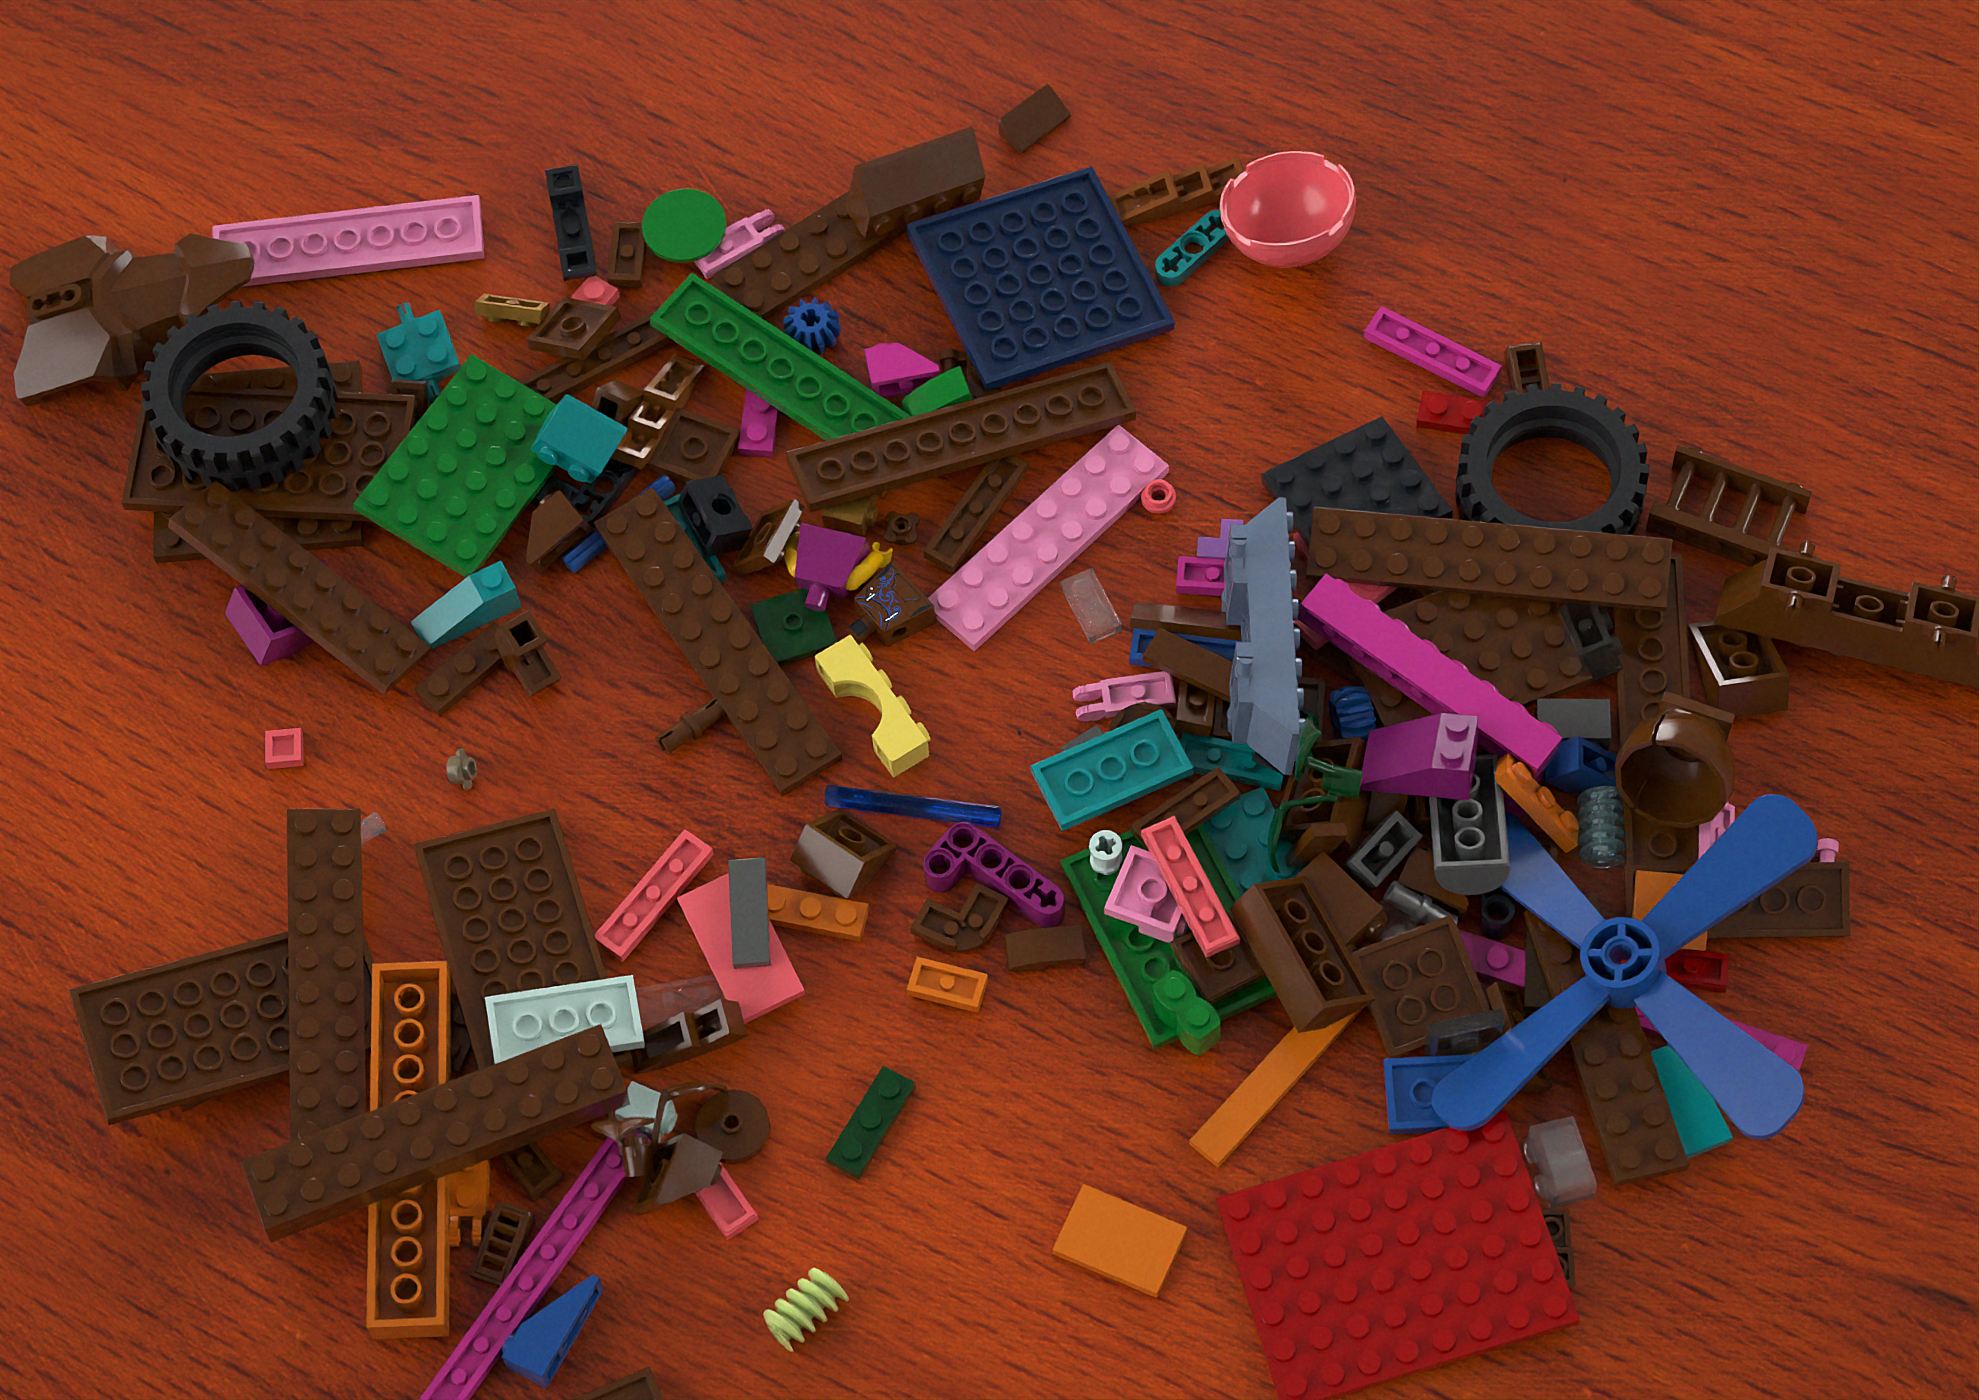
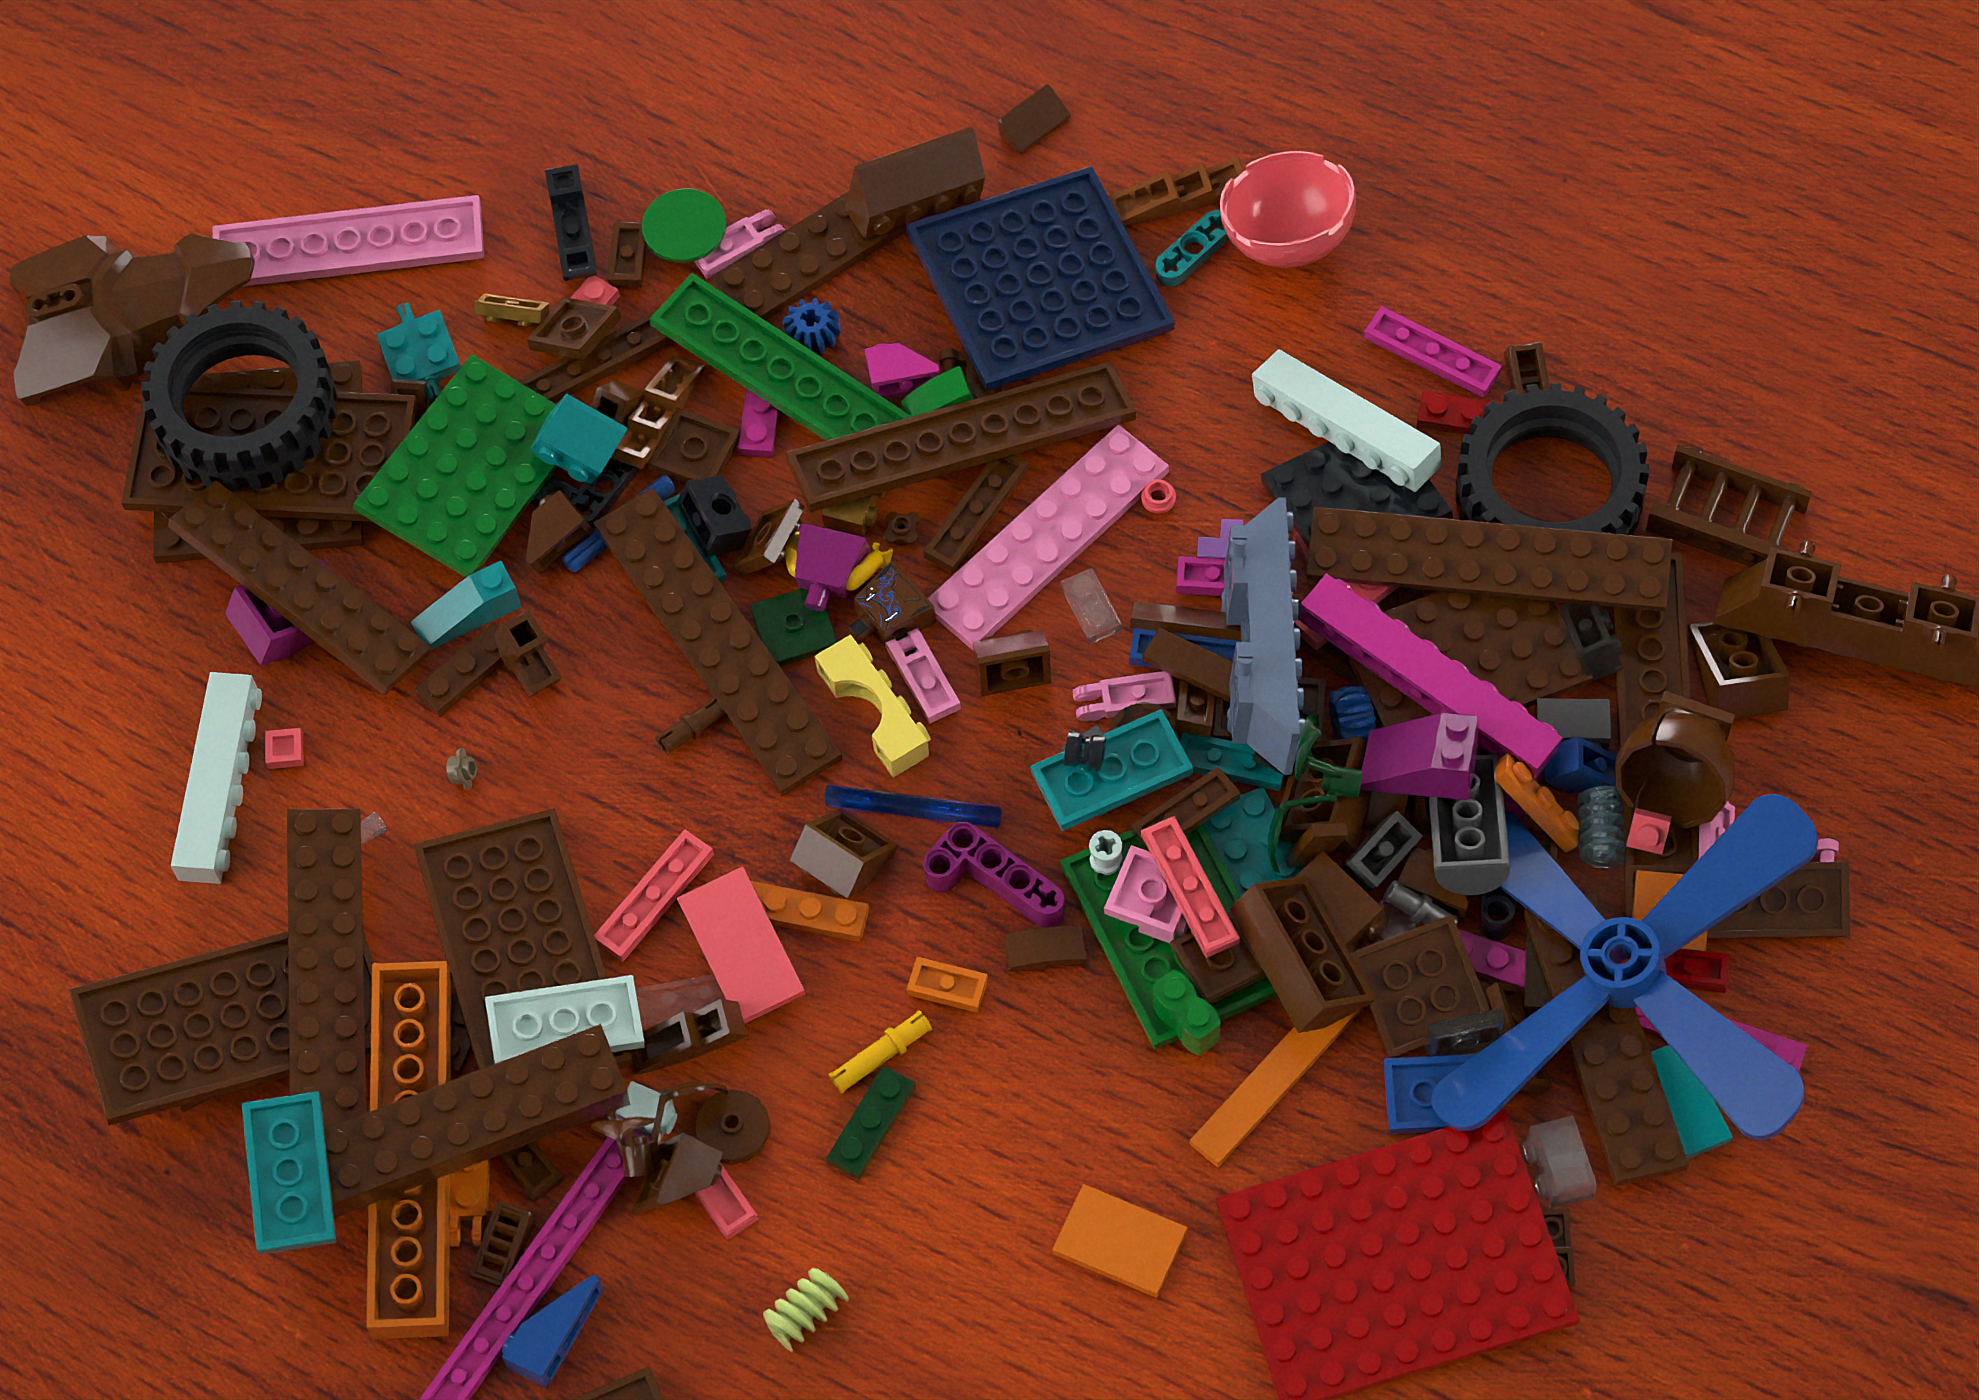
(215, 778): none -> light aqua brick
(288, 1173): none -> teal plate
(749, 913): dark grey tile -> none
(890, 1044): none -> yellow pin
(923, 676): none -> bright pink plate
(965, 929): reddish brown plate -> none
(1012, 662): none -> reddish brown slope
(1093, 750): none -> black wheel
(1347, 420): none -> light aqua brick
(1648, 831): none -> coral plate

